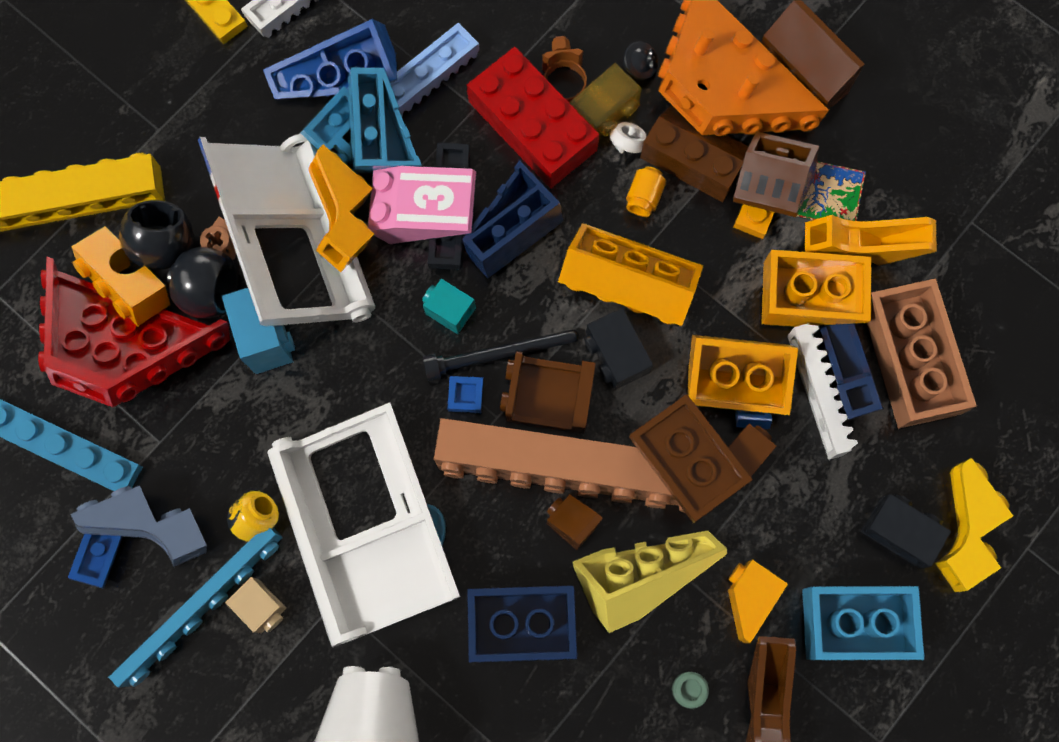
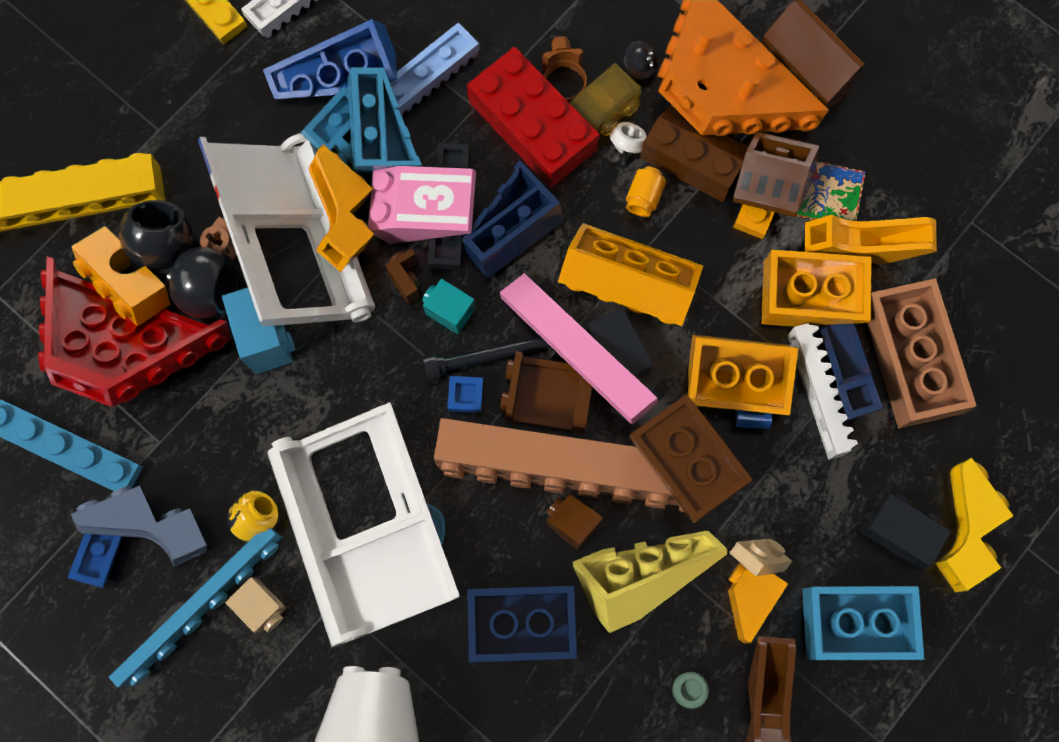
(404, 281): none -> reddish brown bracket
(579, 349): none -> bright pink tile
(752, 447): reddish brown brick -> none
(761, 556): none -> tan plate

